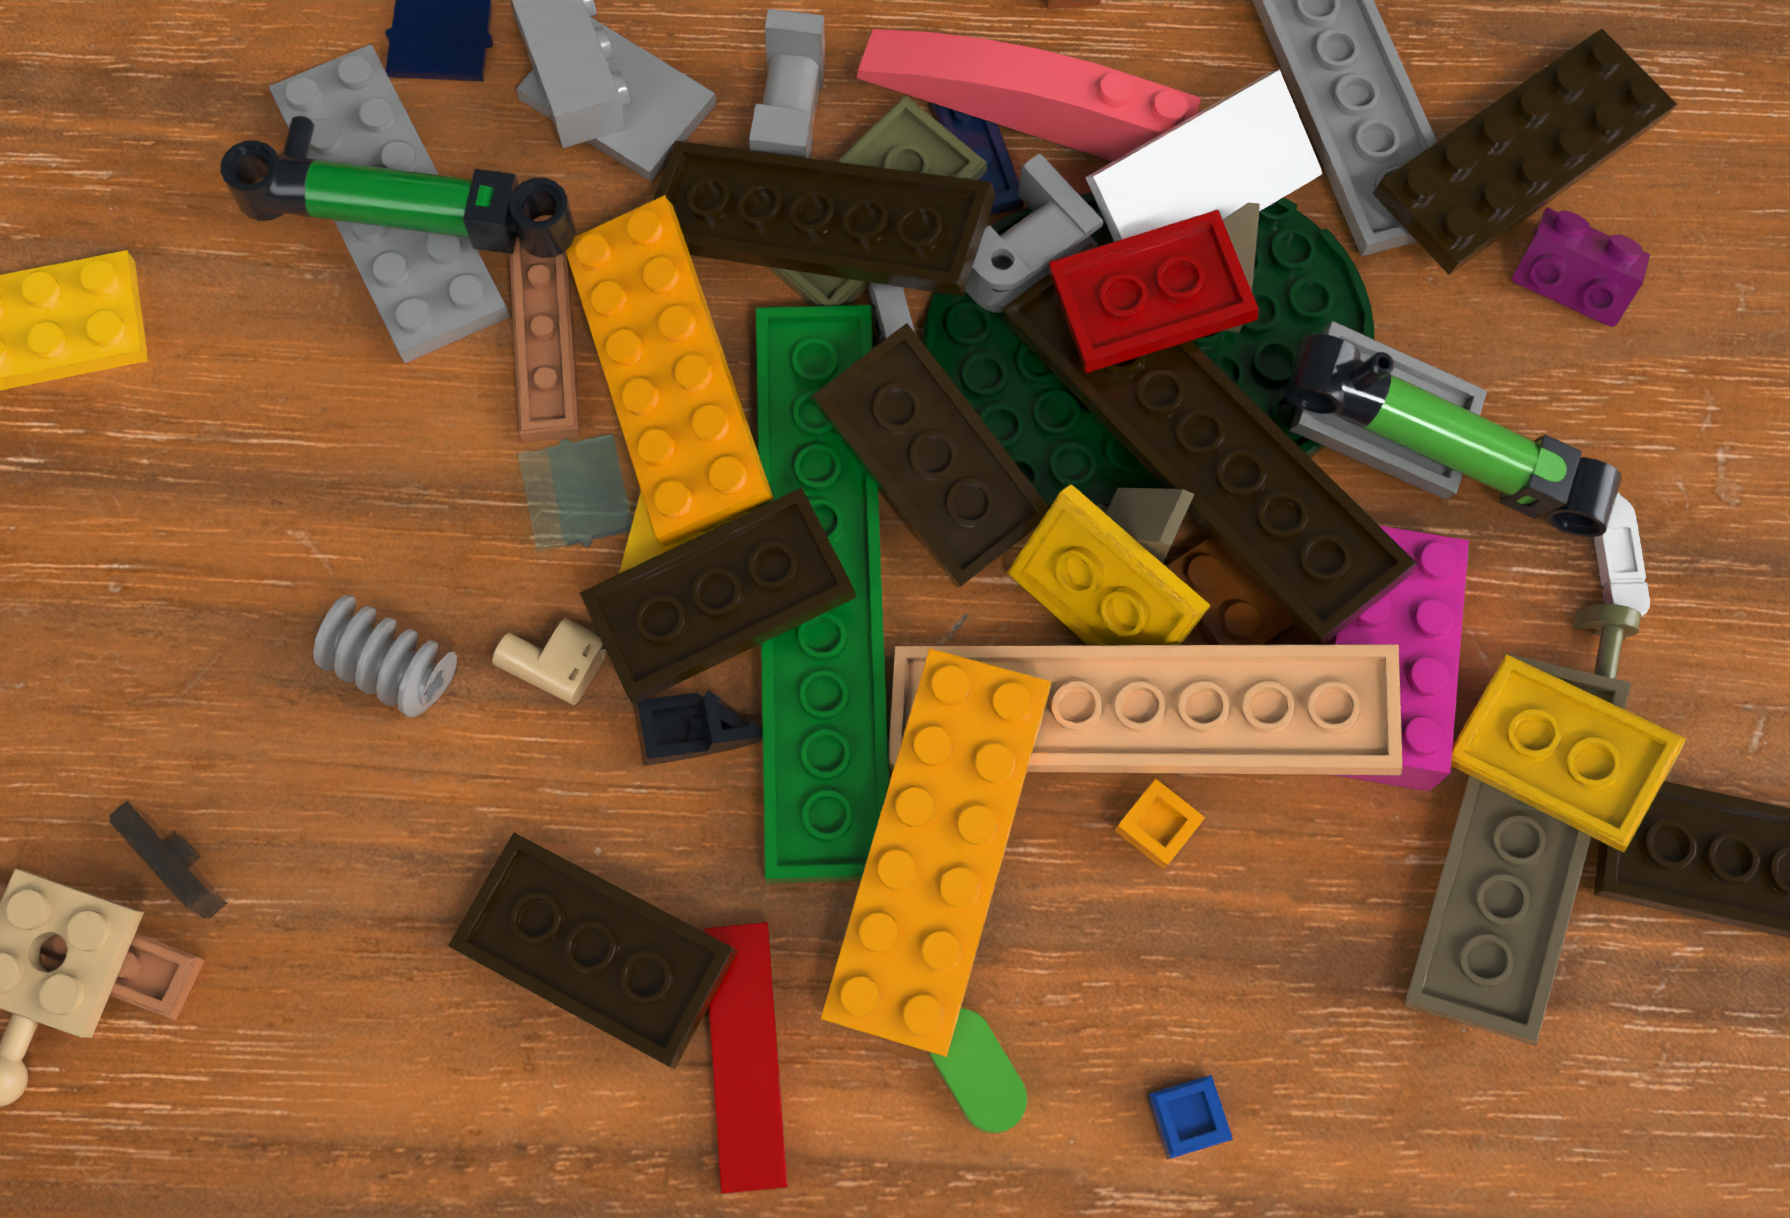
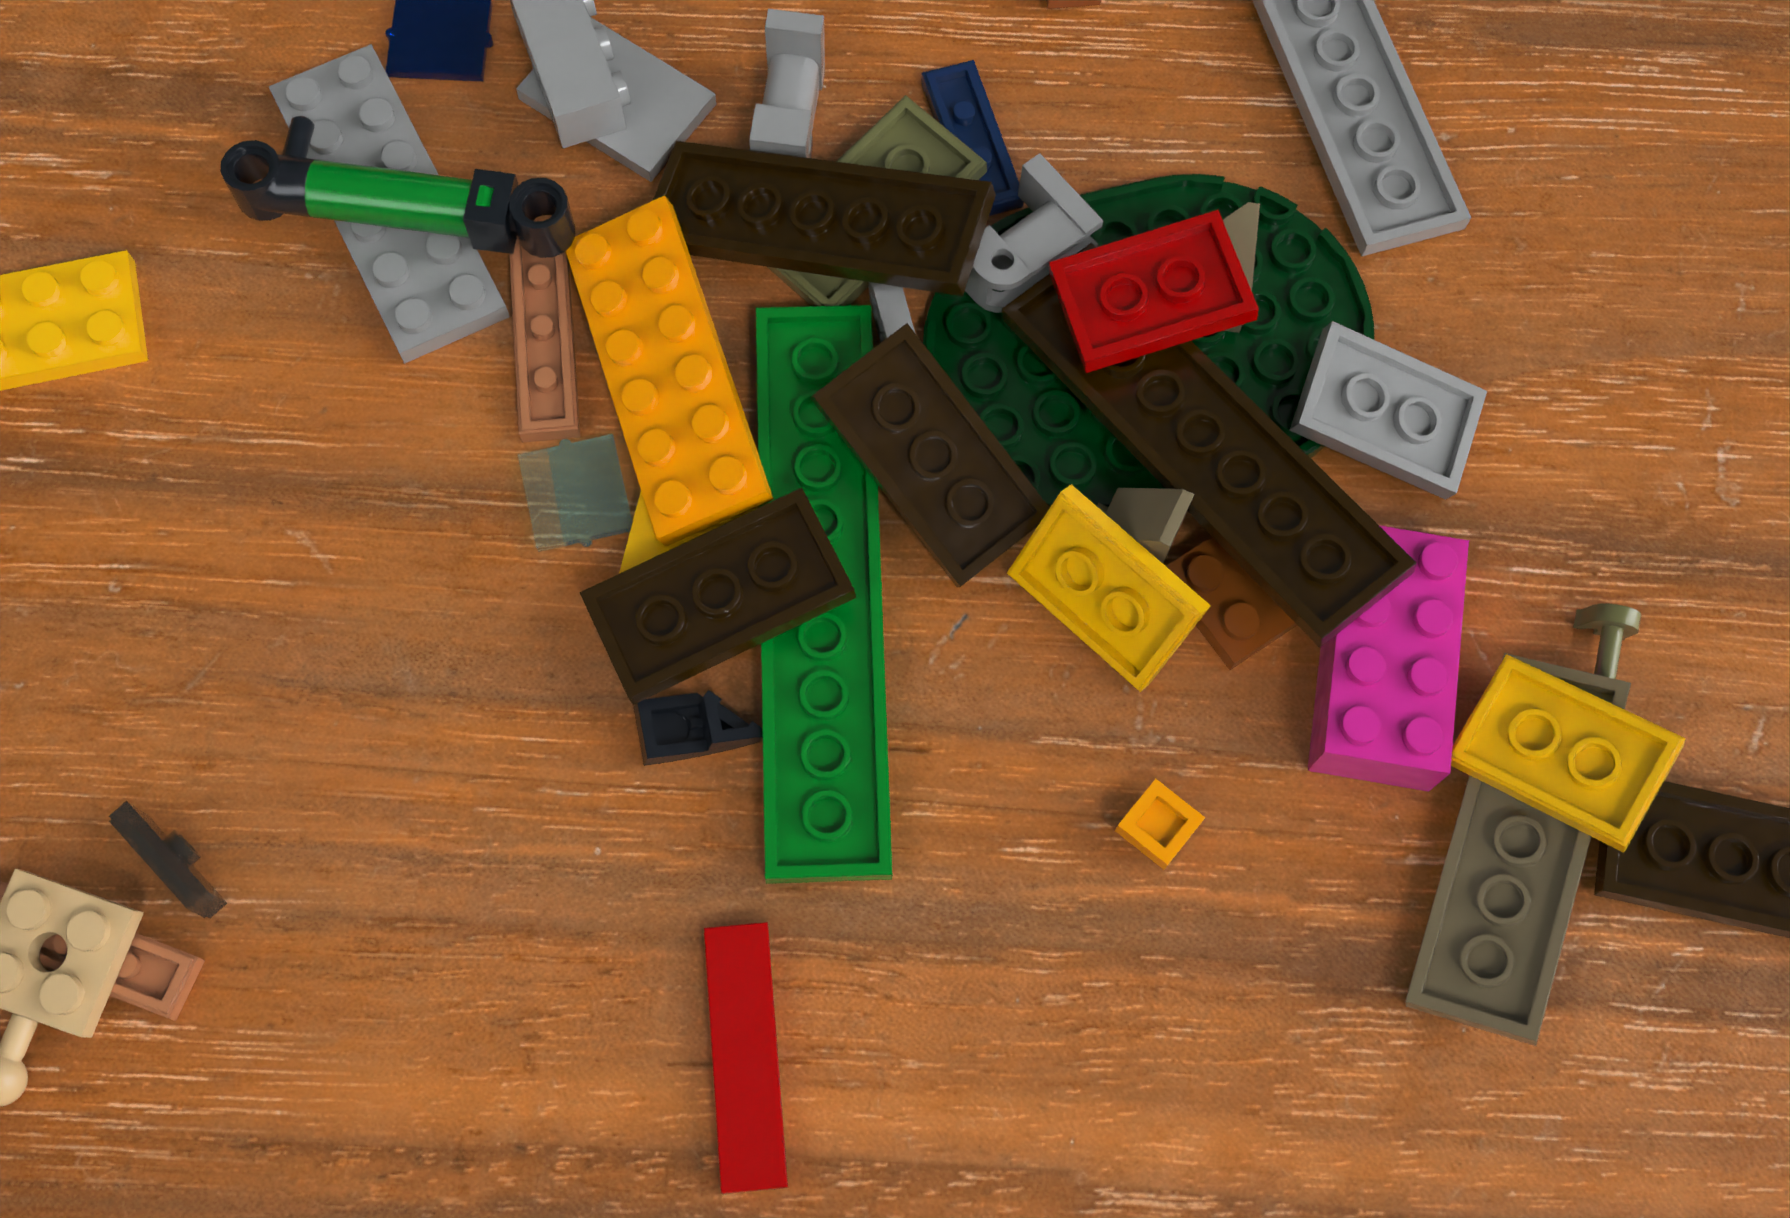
(380, 661): light grey piece -> none
(562, 667): tan piece -> none
(594, 950): dark brown plate -> none
(937, 852): light orange plate -> none
(981, 1076): bright green tile -> none
(1027, 89): coral slope -> none
(1189, 1117): blue tile -> none
(1197, 707): light nougat plate -> none
(1216, 160): white tile -> none
(1523, 150): dark brown plate -> none
(1531, 474): piece -> none
(1582, 266): magenta bracket -> none
(1622, 560): white piece -> none

